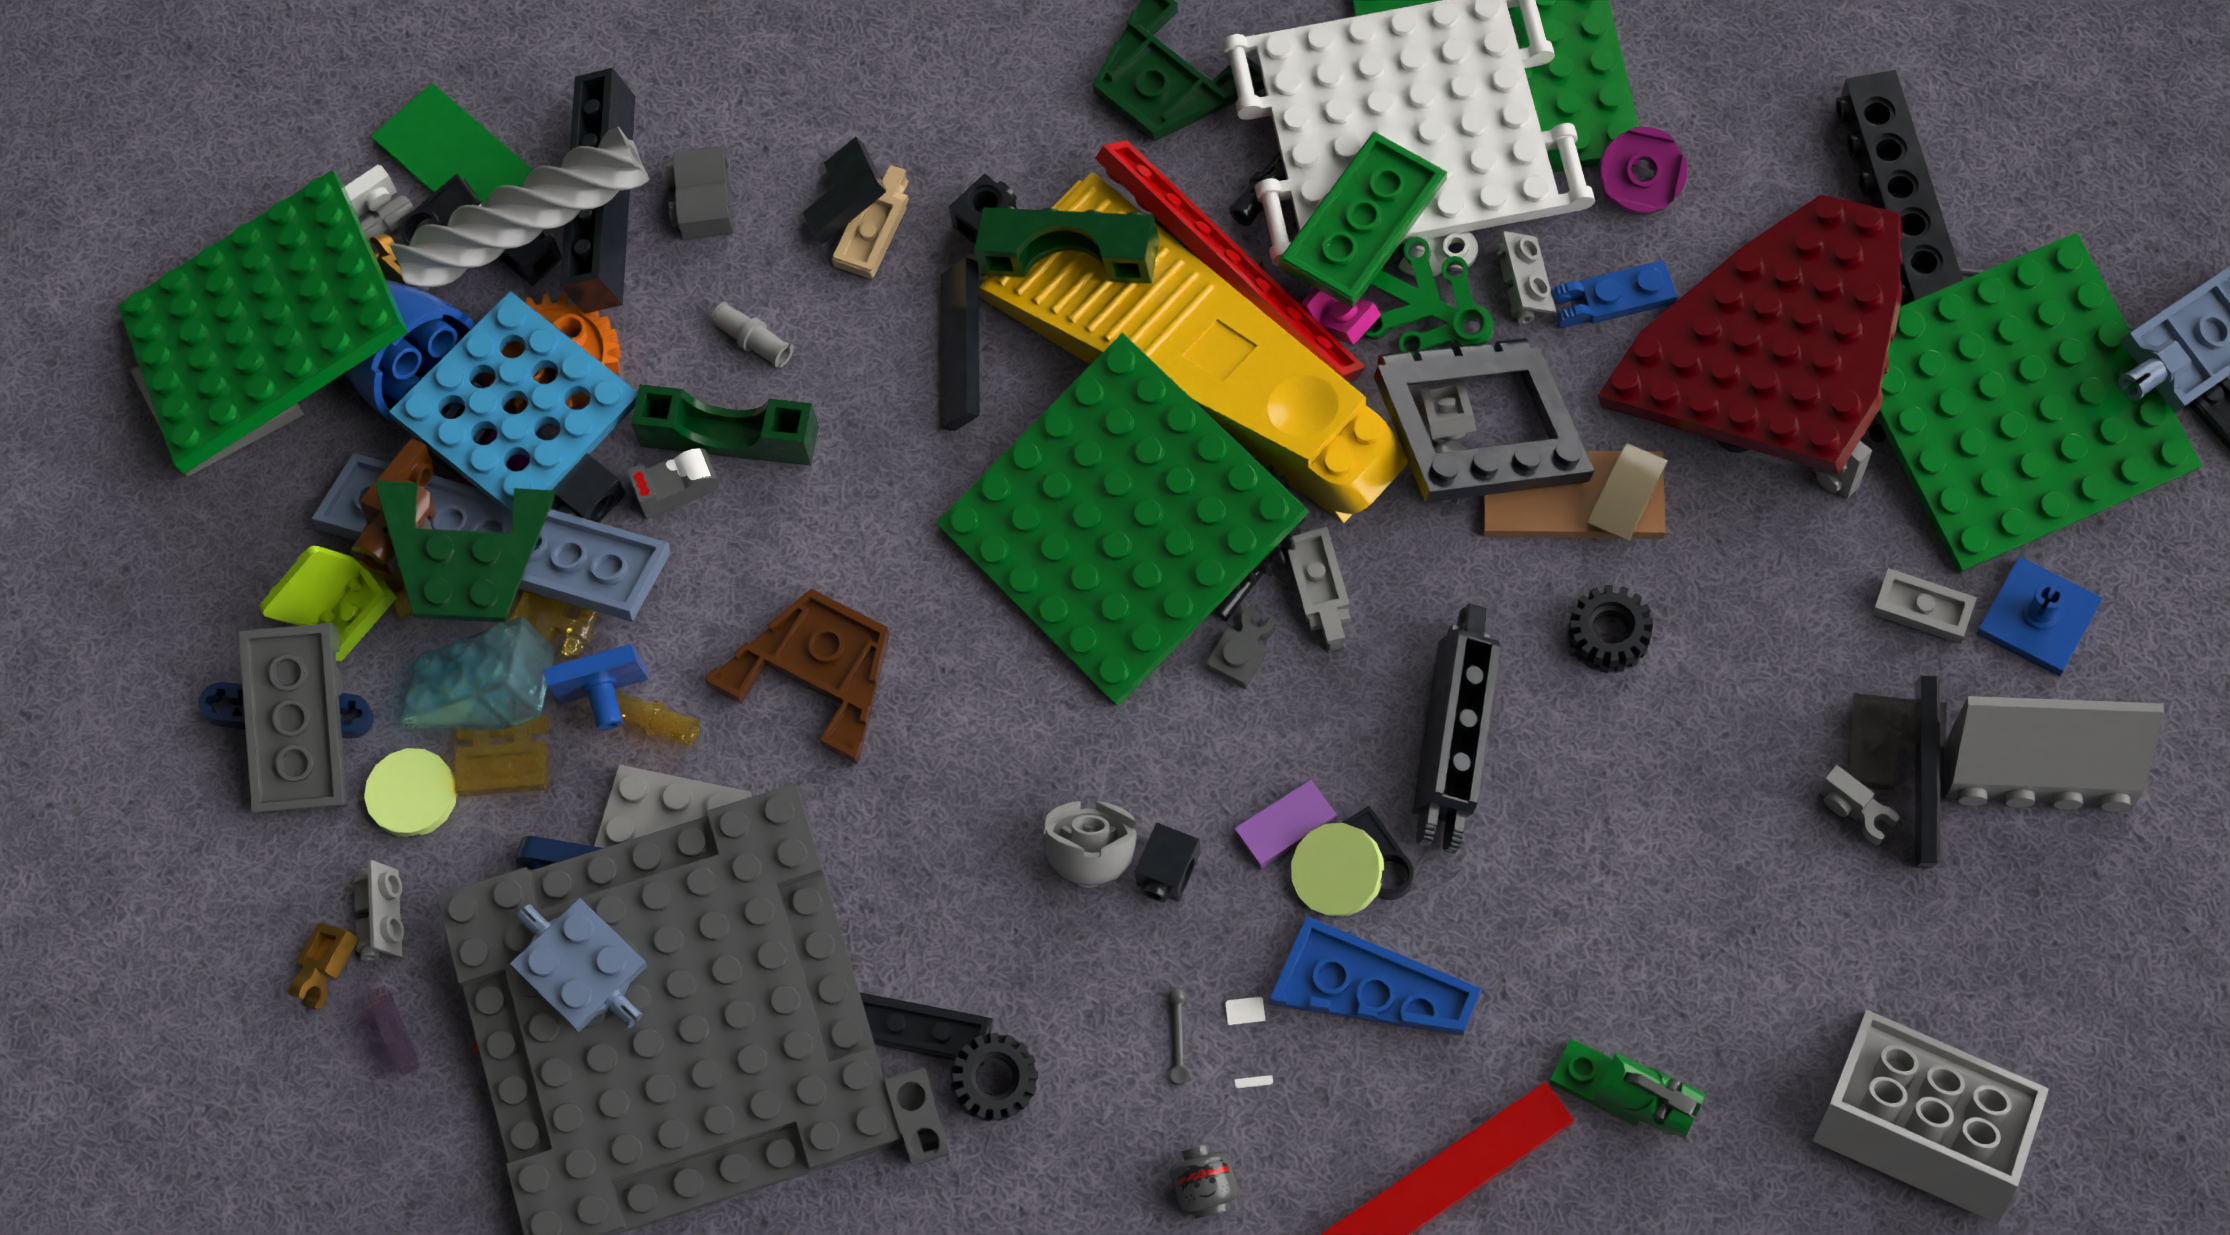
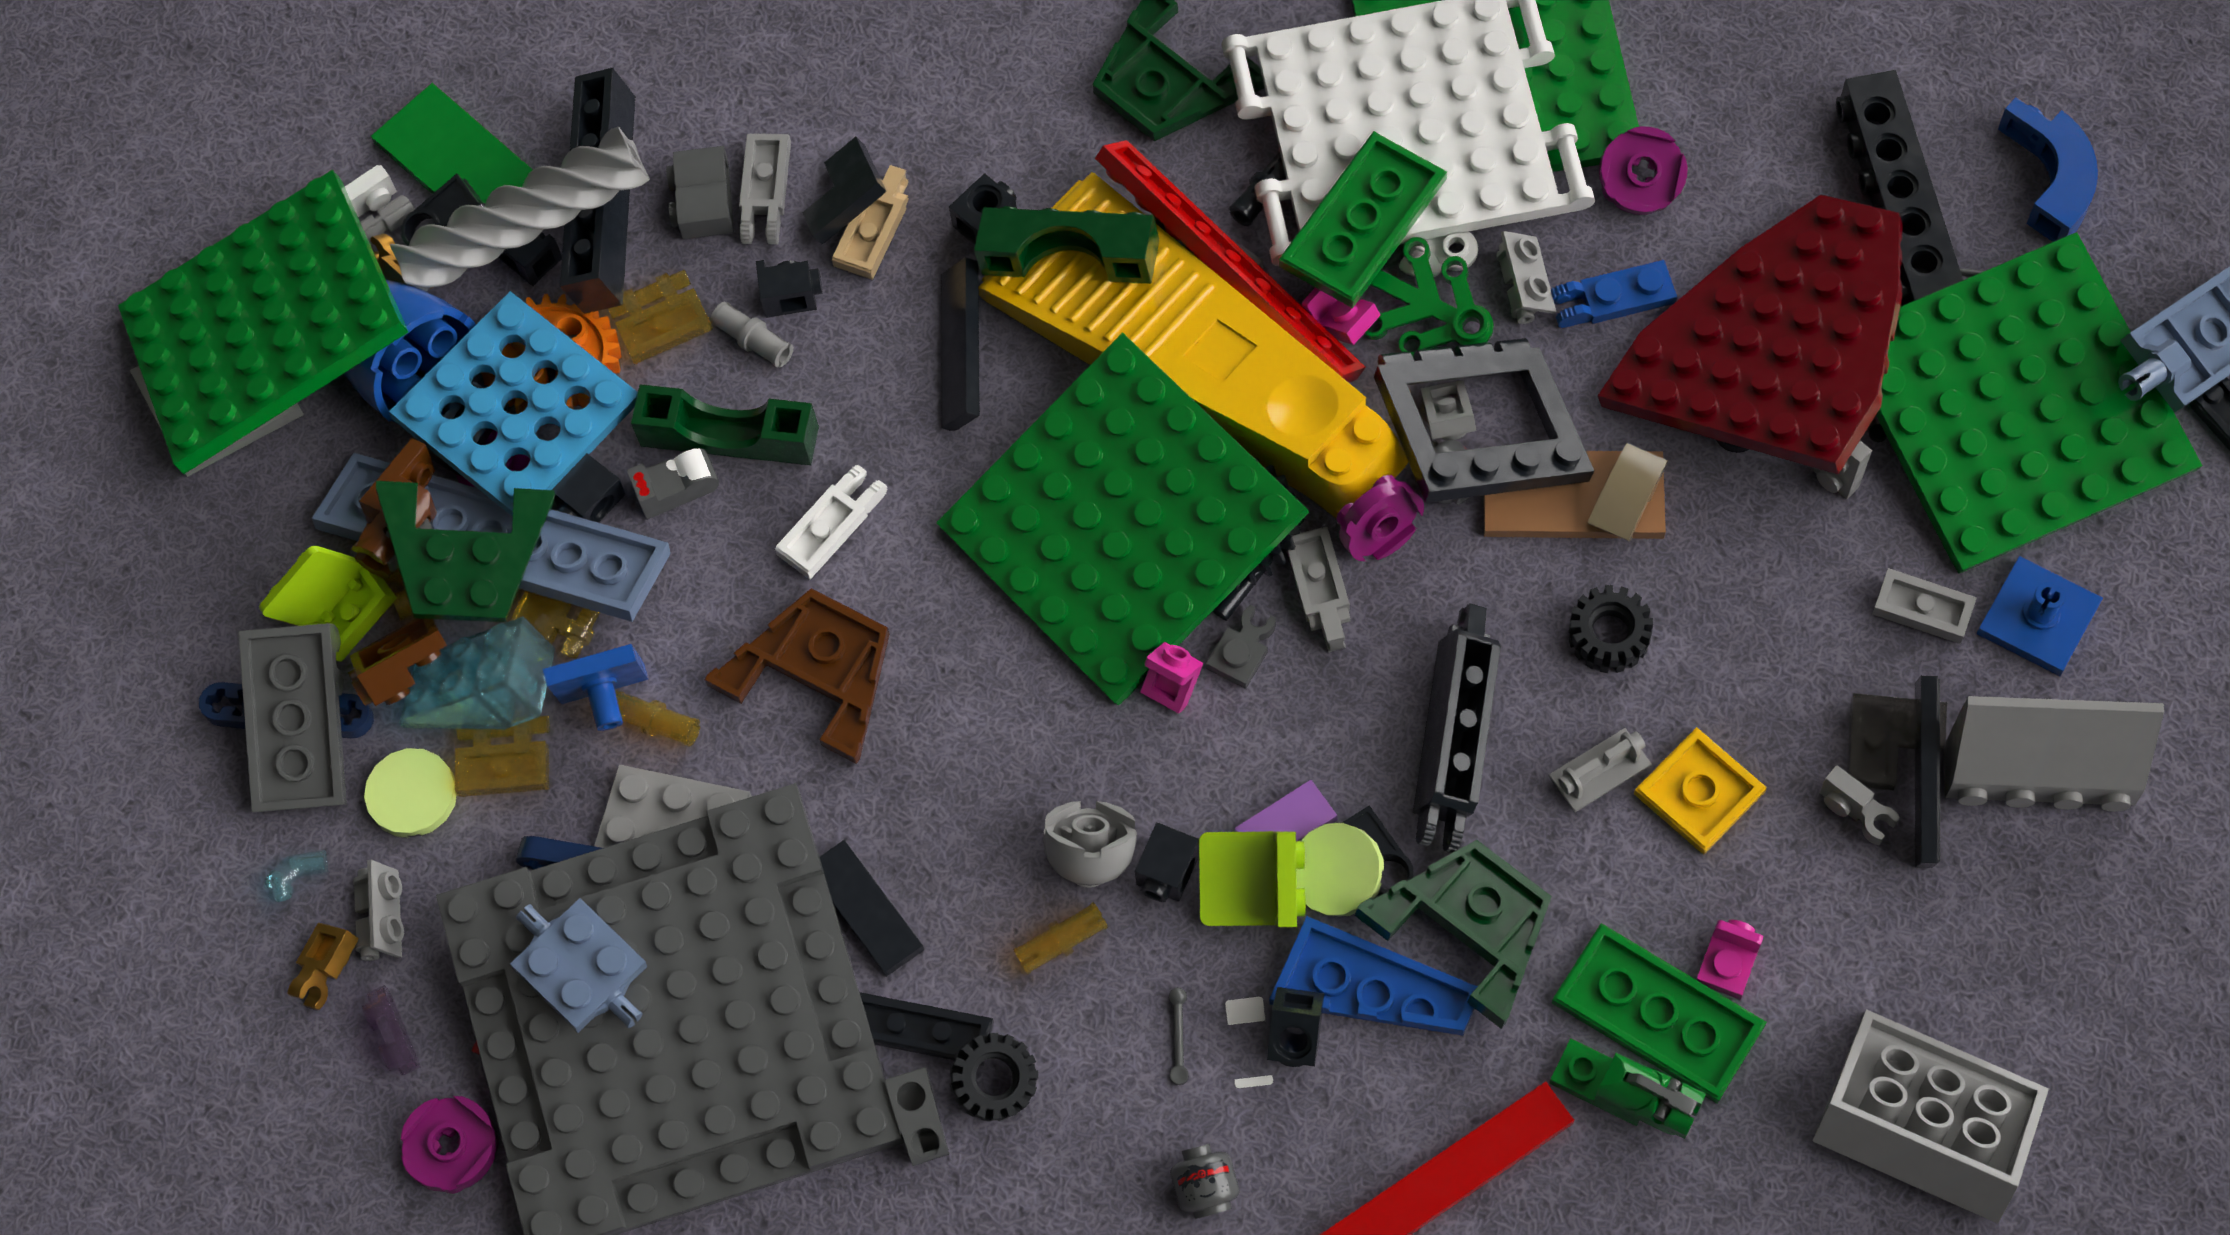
(291, 868): none -> clear light blue arm
(382, 667): none -> reddish brown plate
(453, 1170): none -> magenta plate
(663, 324): none -> clear yellow plate
(764, 184): none -> light grey hinge
(788, 287): none -> black brick
(829, 523): none -> white hinge
(868, 910): none -> black tile
(1060, 938): none -> clear yellow pin
(1171, 676): none -> dark pink bracket
(1250, 878): none -> lime bracket
(1297, 1010): none -> black brick
(1380, 519): none -> magenta plate
(1480, 904): none -> dark green wing
(1601, 769): none -> light grey hinge
(1659, 1012): none -> green tile
(1700, 790): none -> yellow tile
(1730, 957): none -> dark pink bracket
(2068, 160): none -> blue arch

